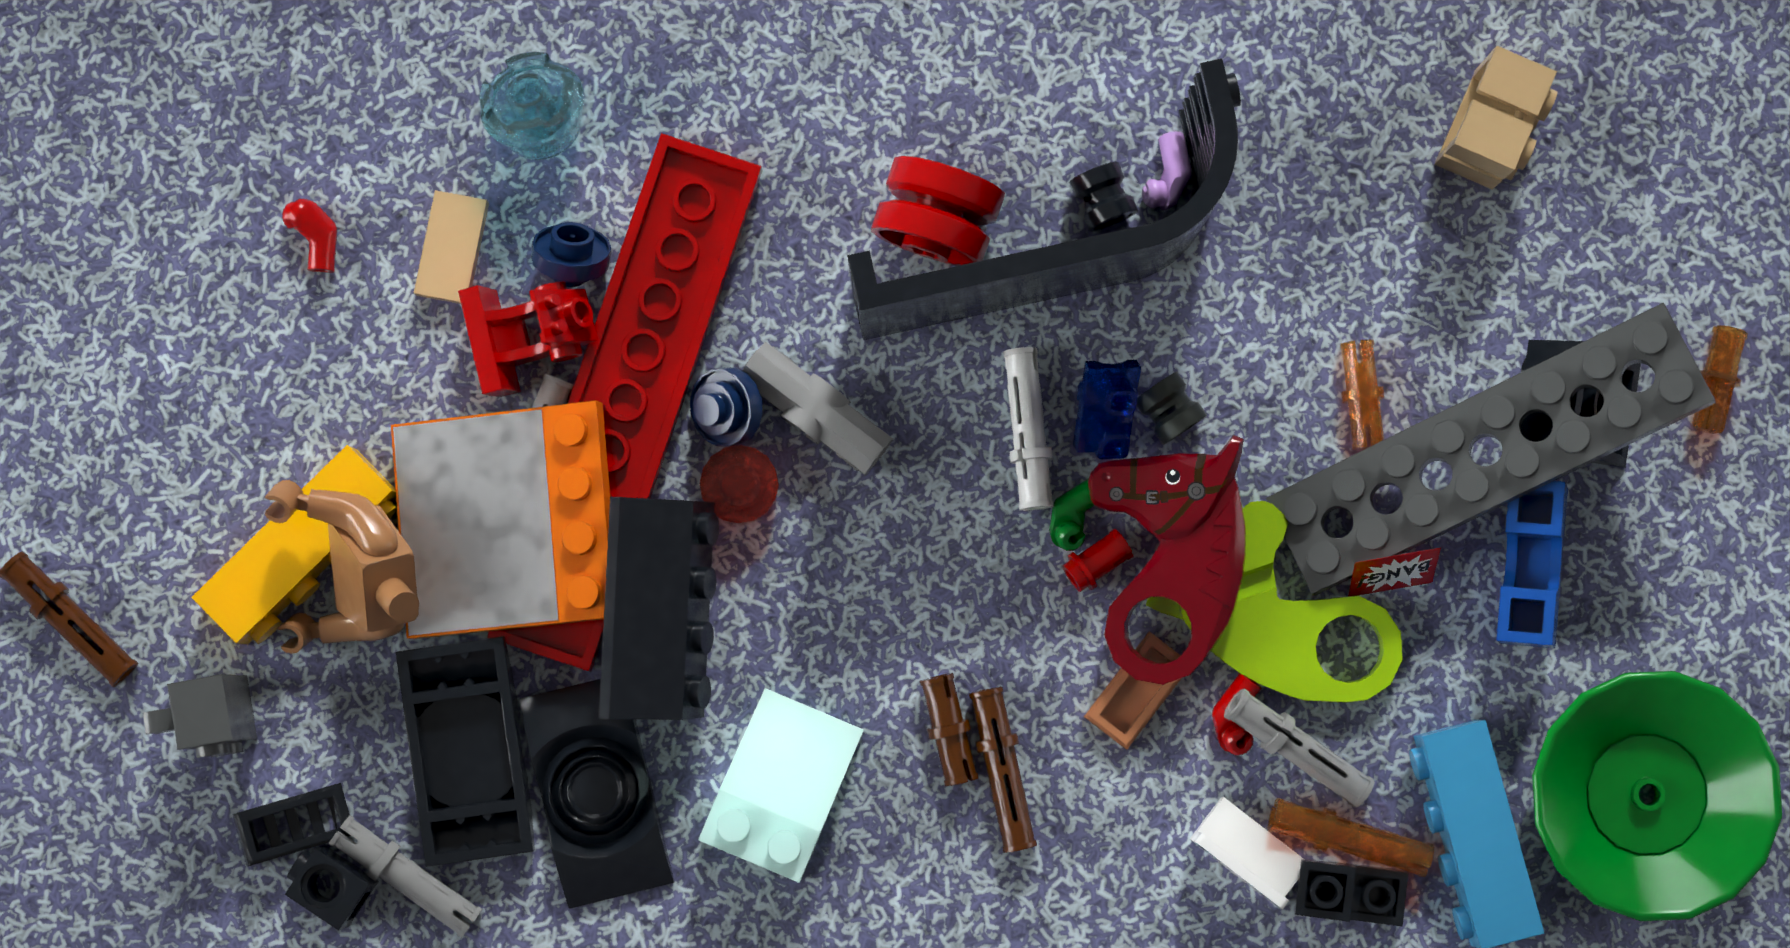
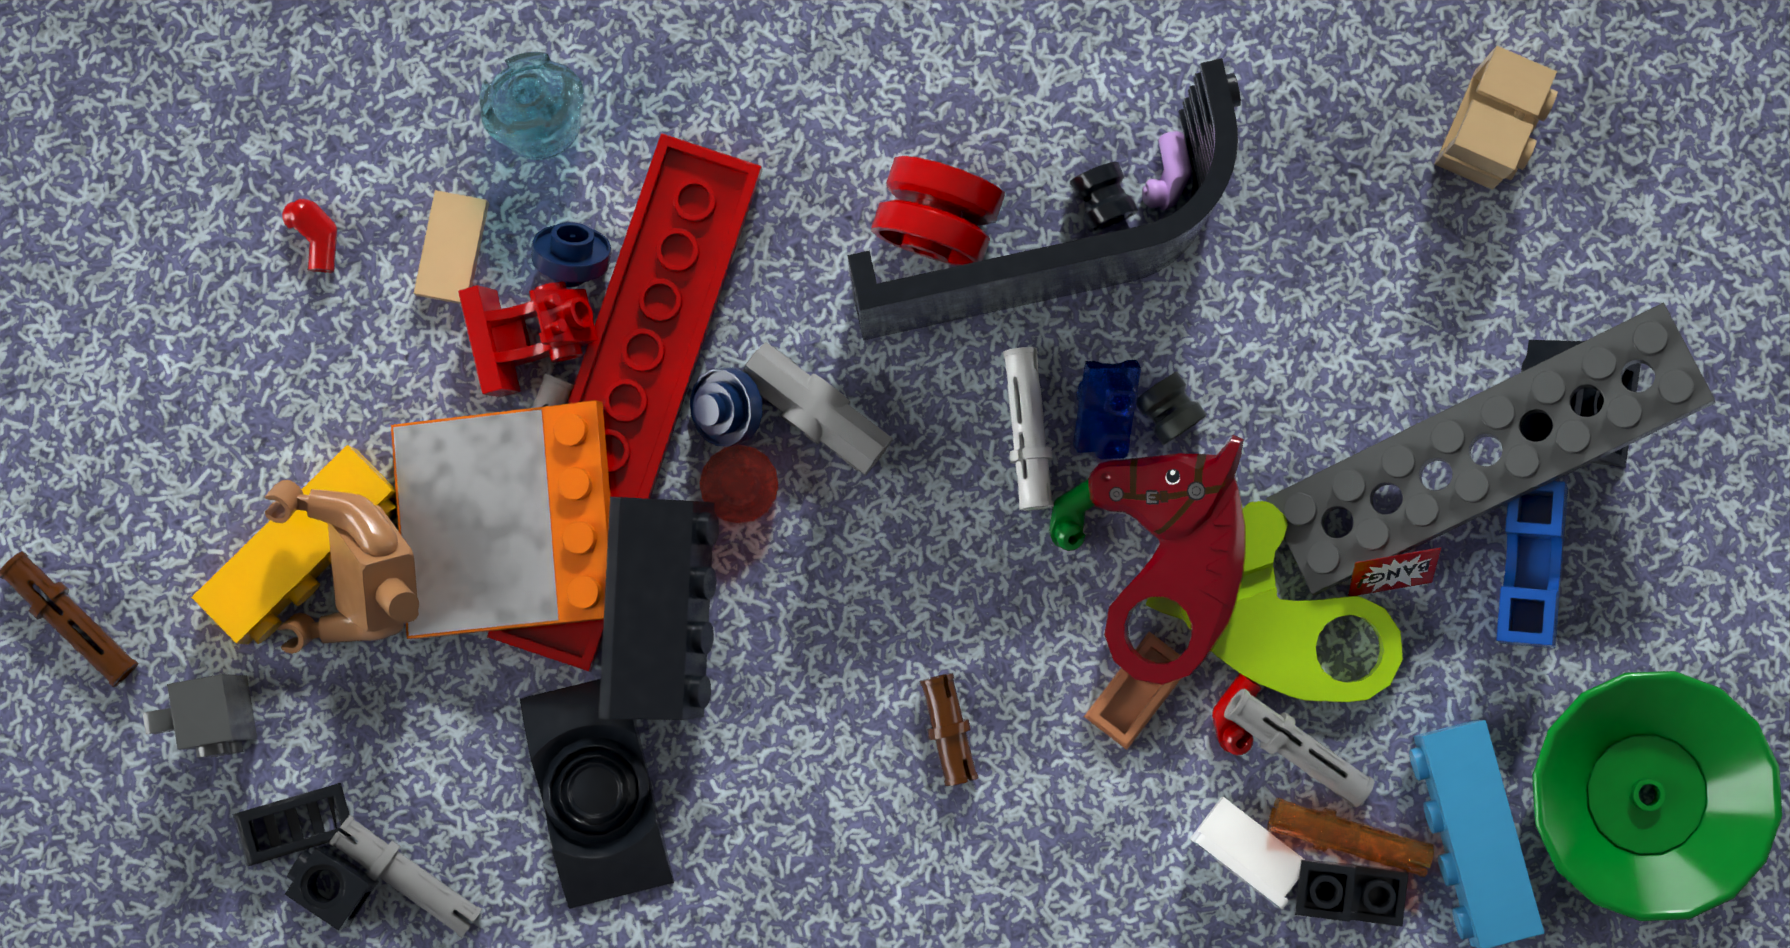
(466, 751): black slope -> none
(781, 785): light aqua slope -> none
(1015, 833): reddish brown pin -> none
(1097, 560): red pin -> none
(1362, 393): clear orange pin -> none
(1720, 376): clear orange axle -> none

